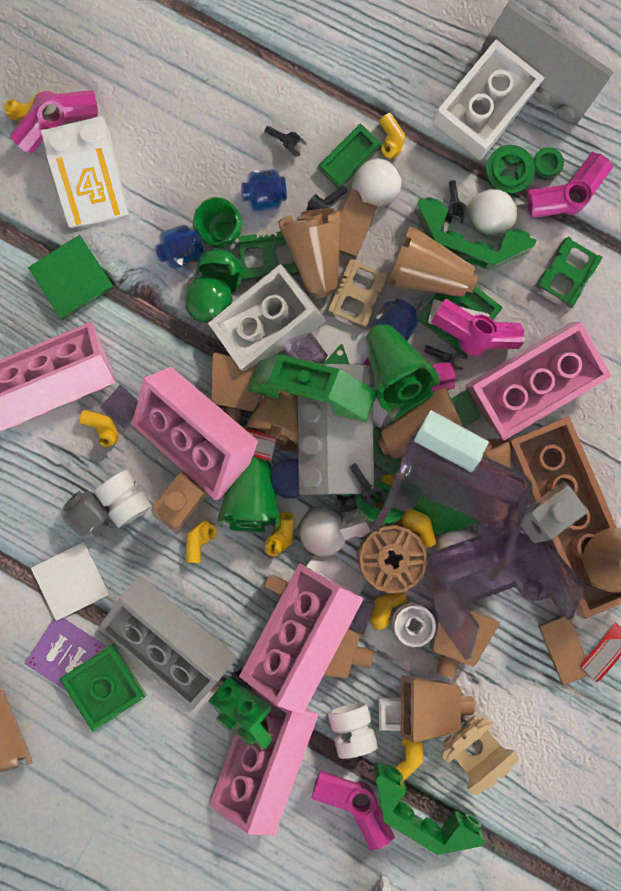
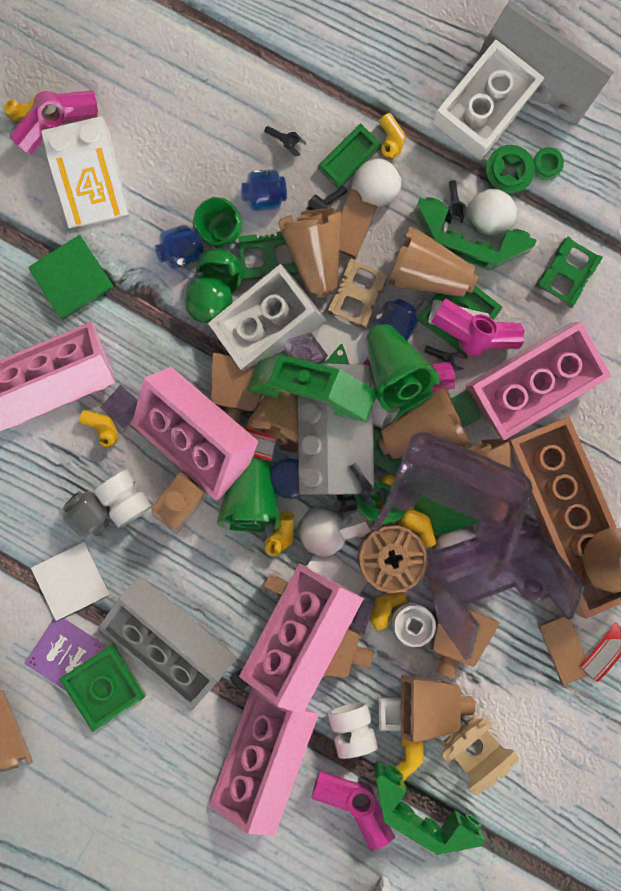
(197, 538): yellow arm -> none
(243, 711): green bracket -> none
(451, 441): light aqua panel -> none
(553, 513): light grey torso -> none
(585, 182): dark pink piece -> none

